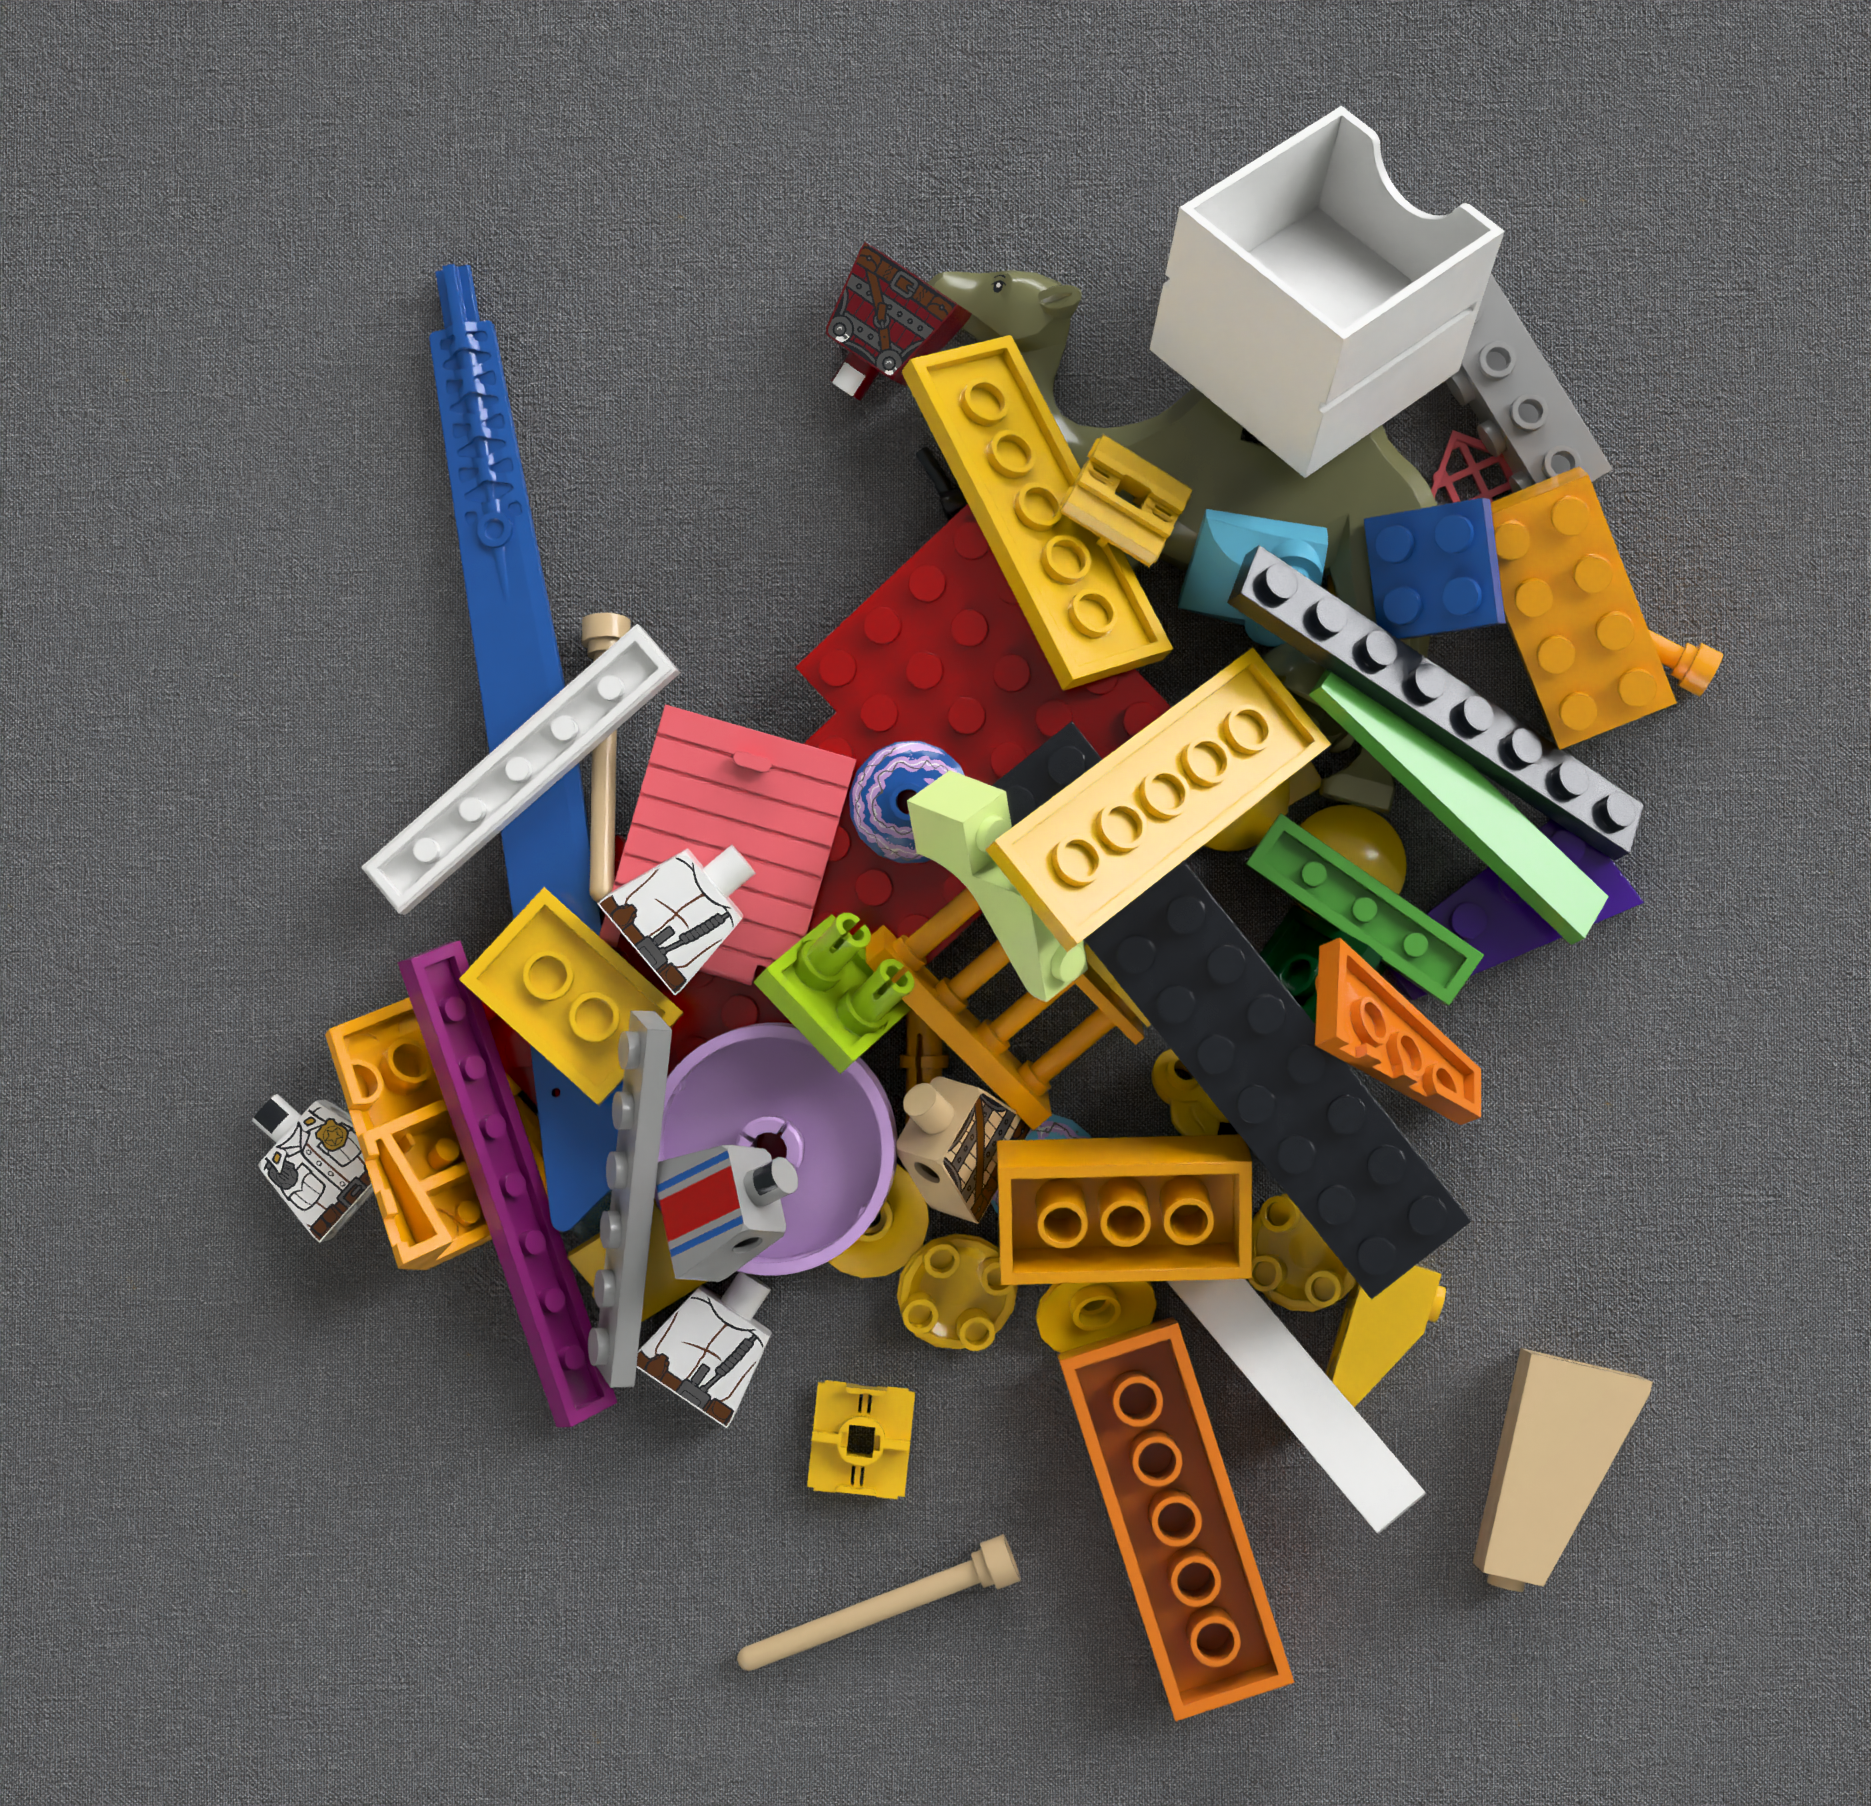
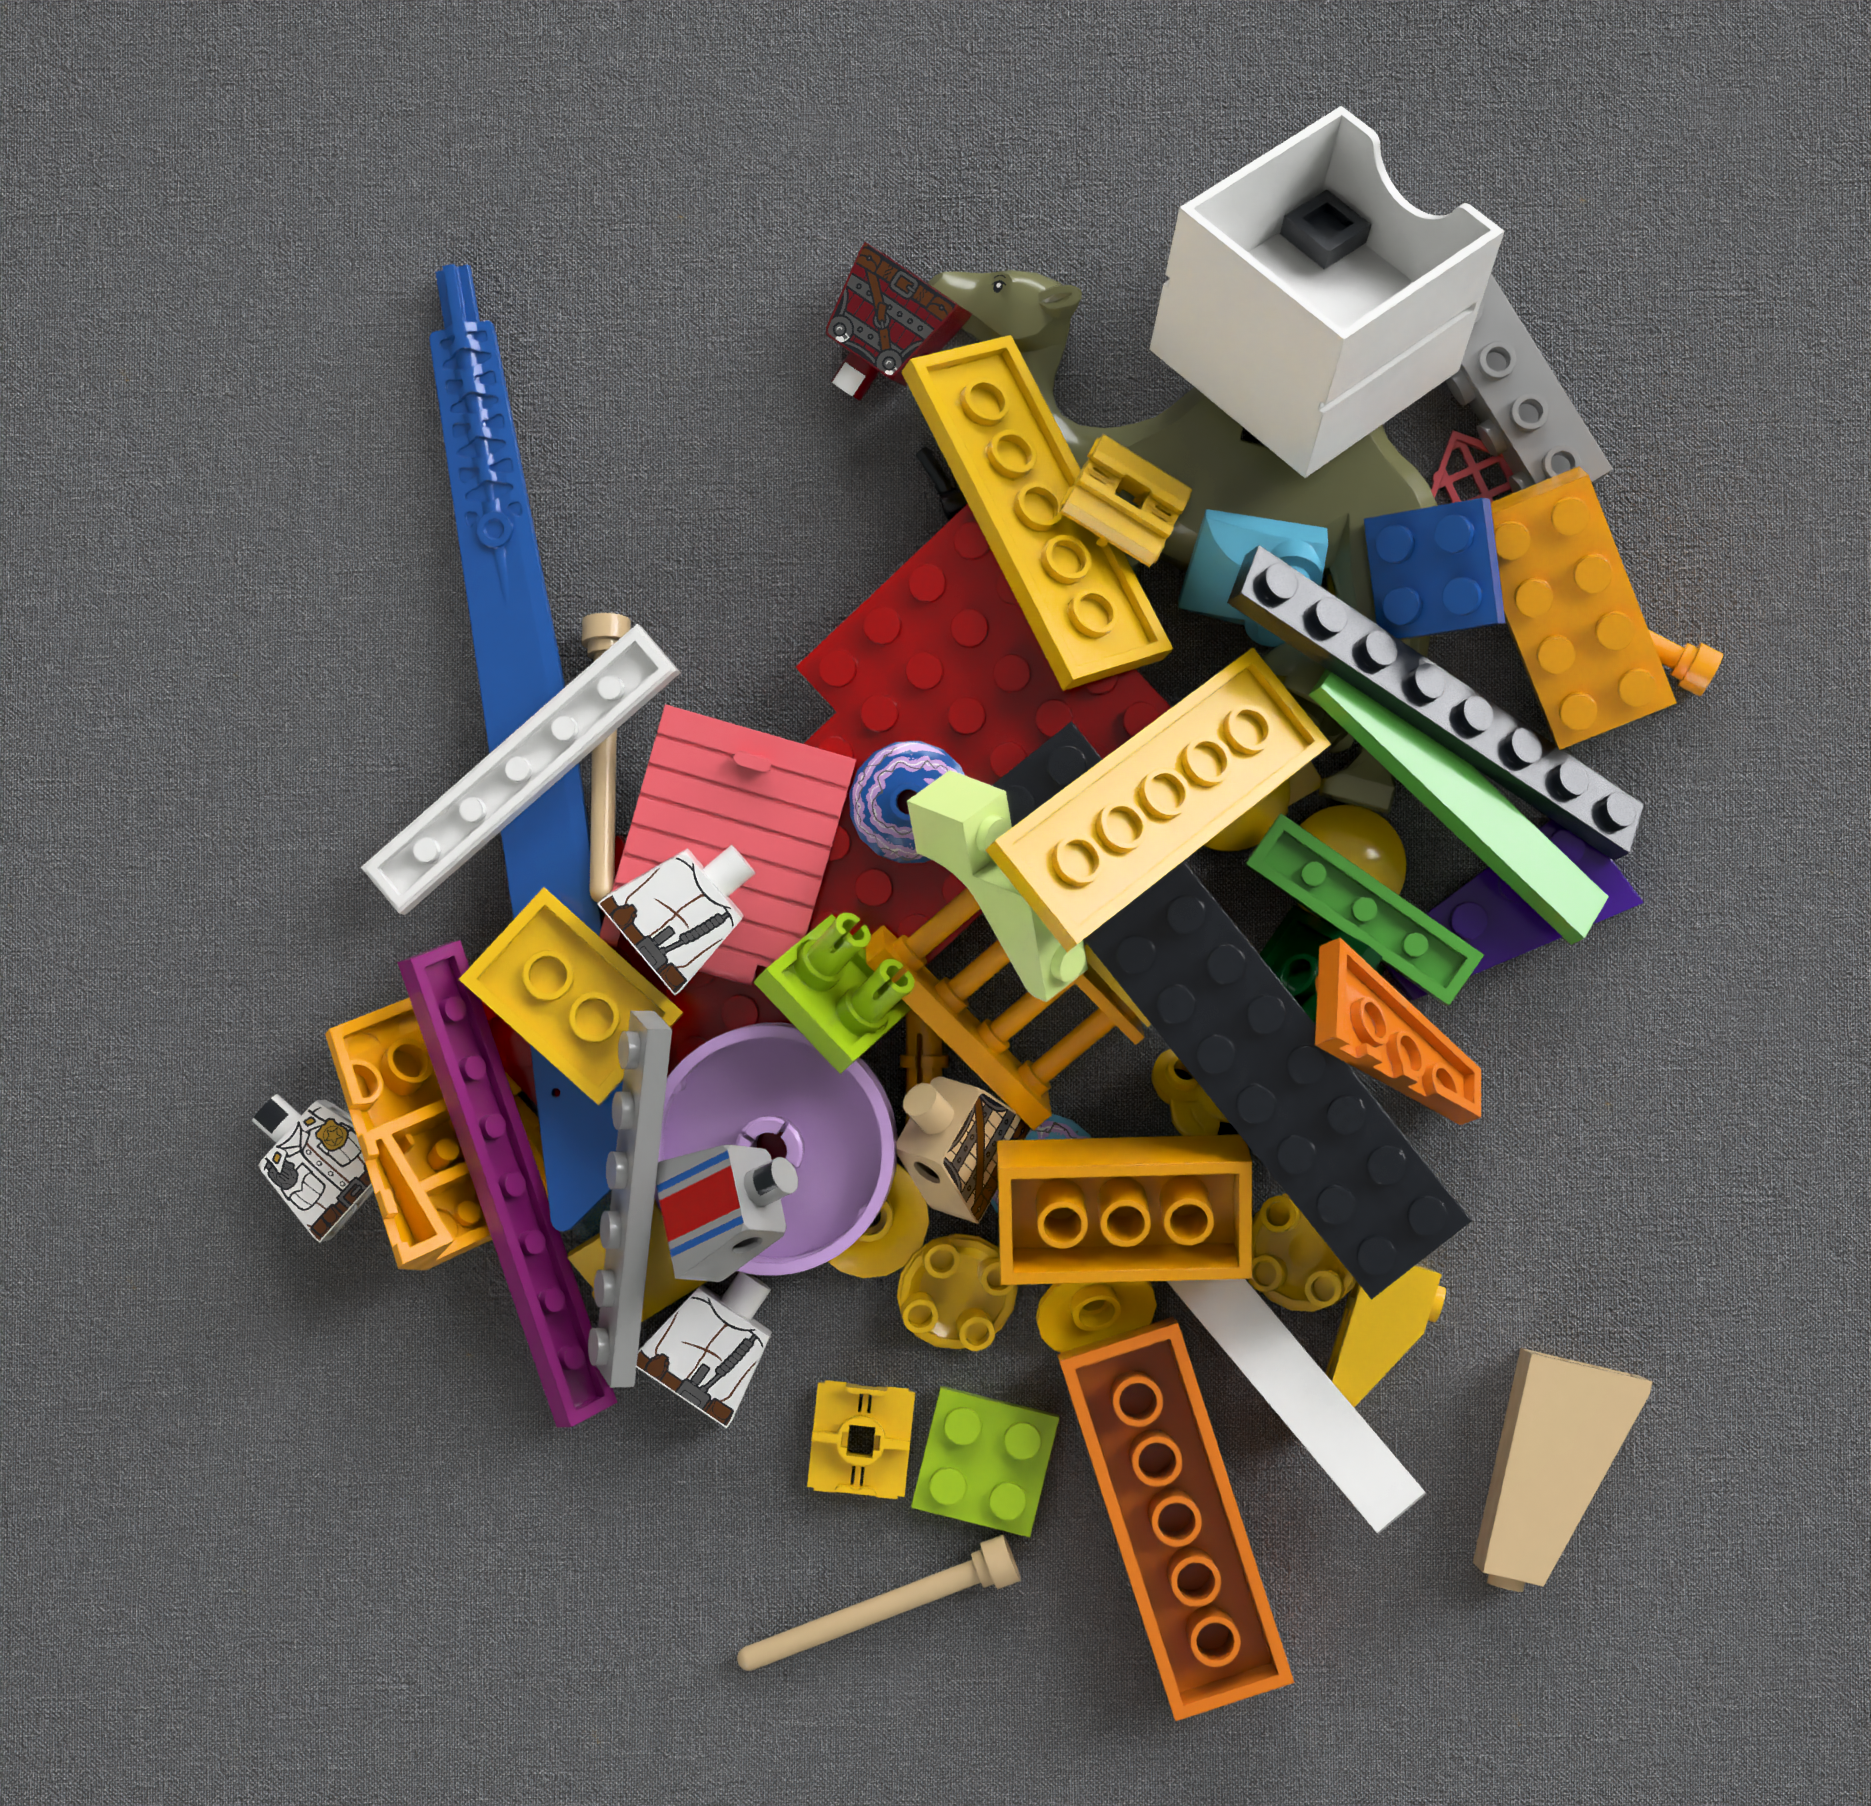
(985, 1461): none -> lime plate
(1325, 229): none -> black plate

